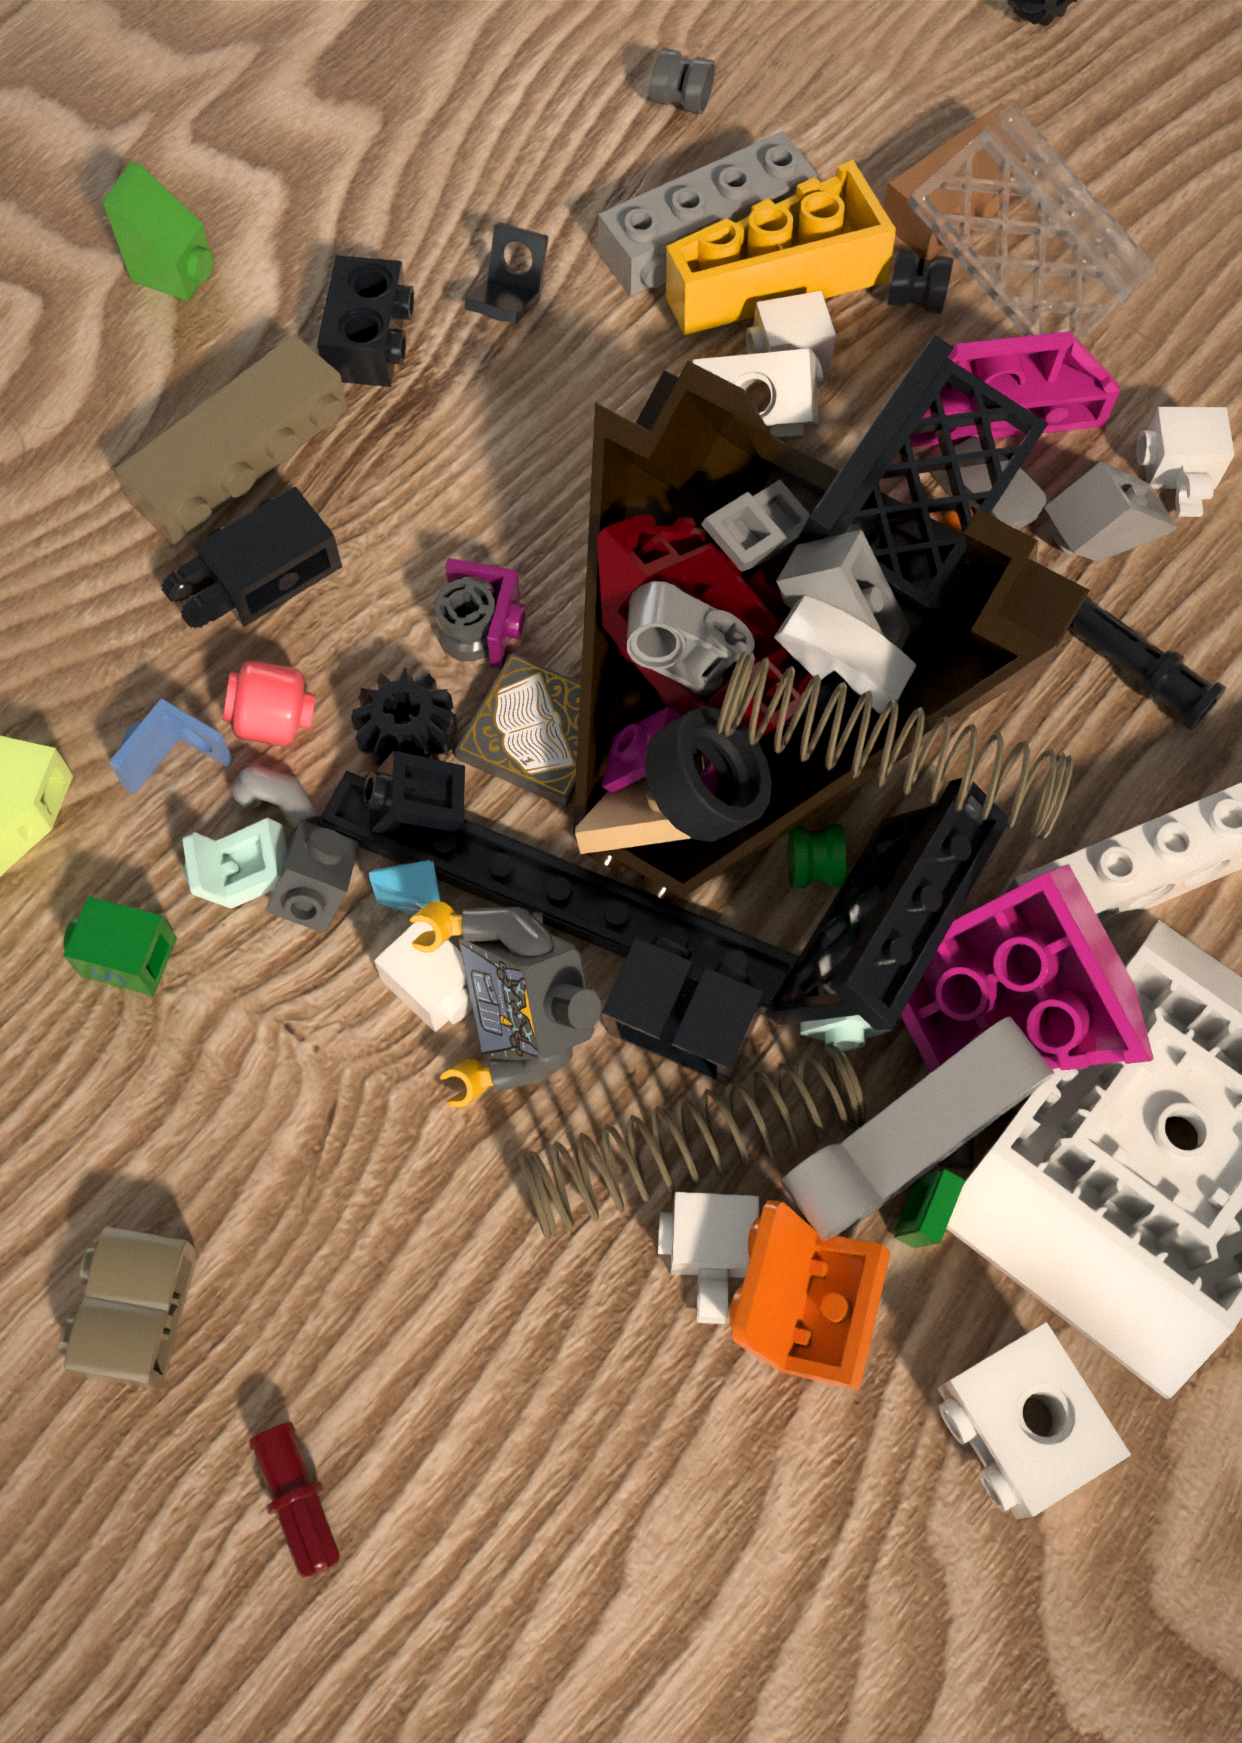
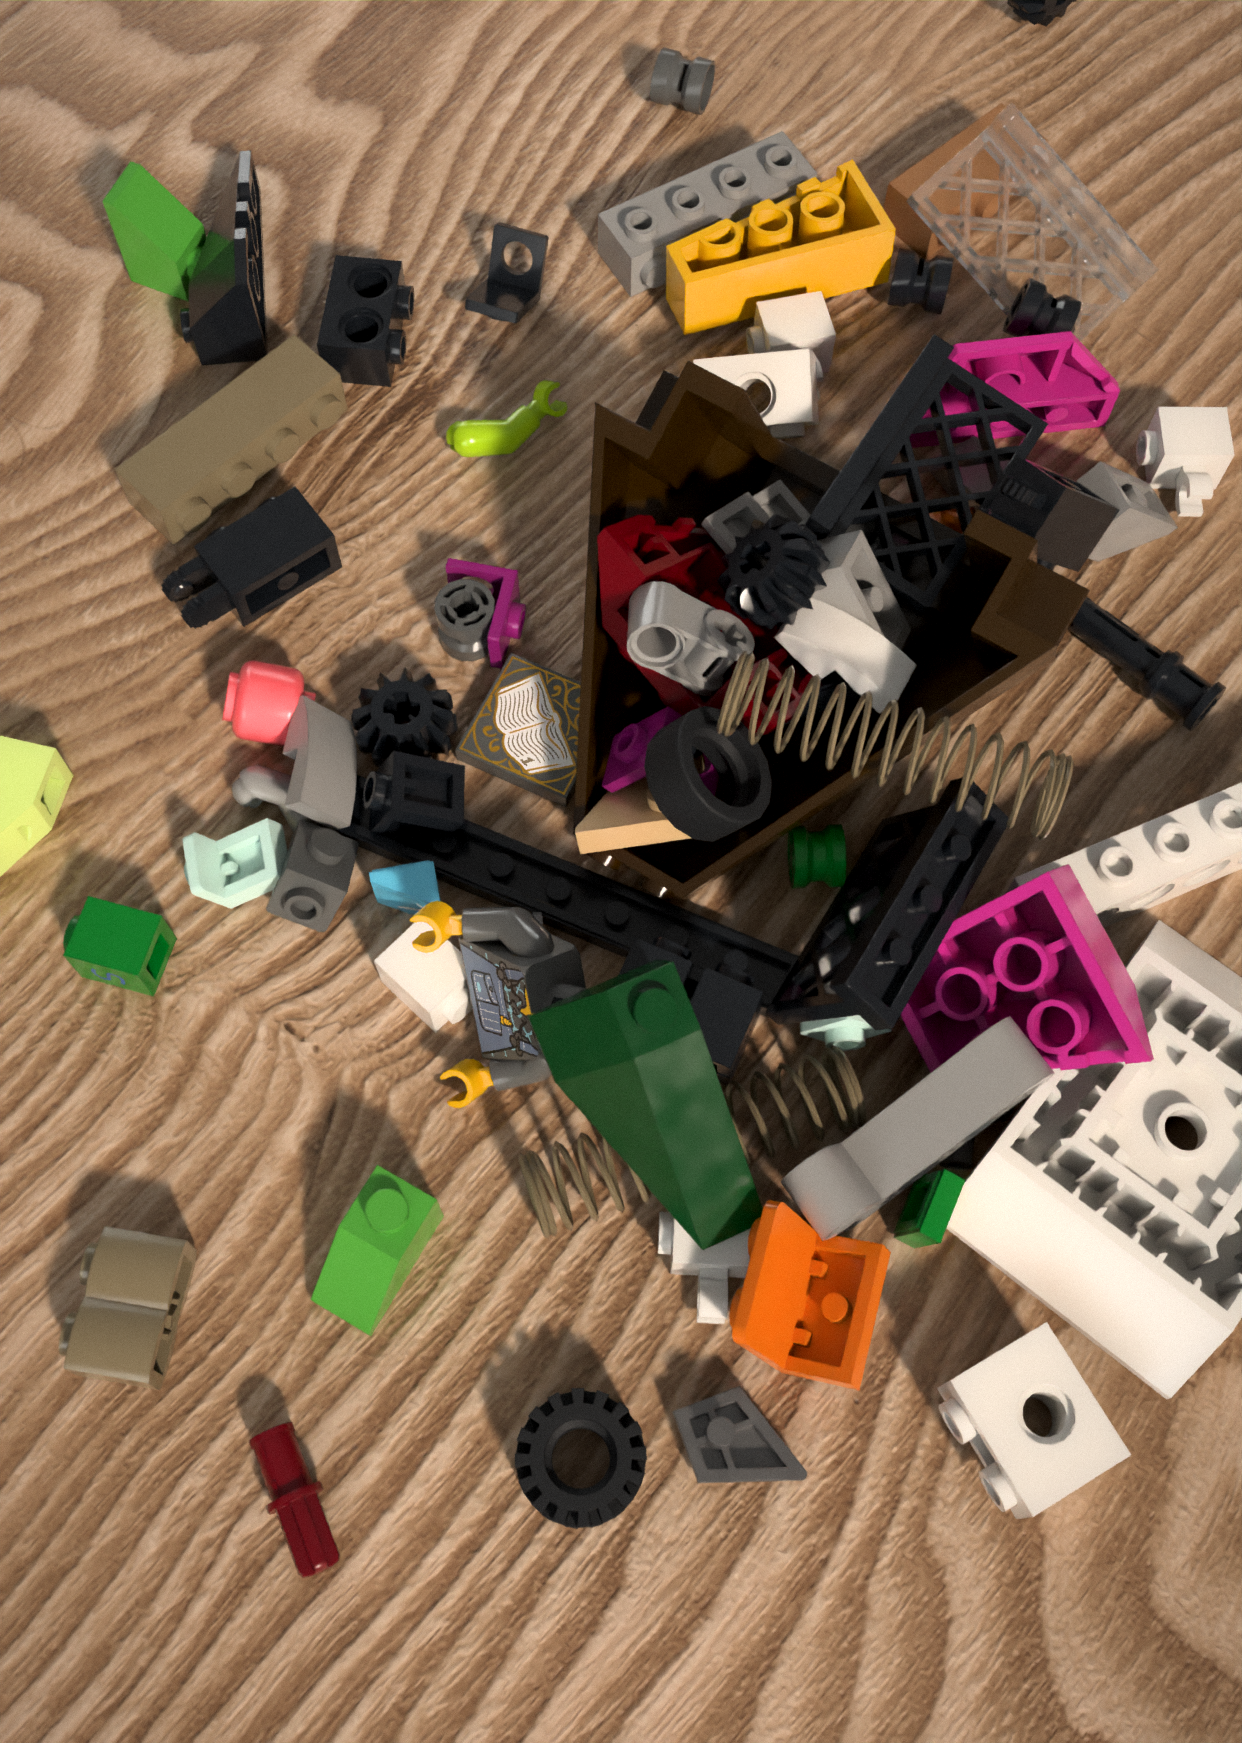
(153, 738): medium blue bracket -> none
(229, 280): none -> black wedge
(323, 766): none -> light grey slope
(375, 1249): none -> bright green slope
(505, 436): none -> lime arm
(535, 1449): none -> black tyre
(650, 1089): none -> dark green wedge
(734, 1442): none -> flat silver piece
(773, 571): none -> black gear
(1039, 313): none -> black wheel
(1054, 511): none -> black hinge

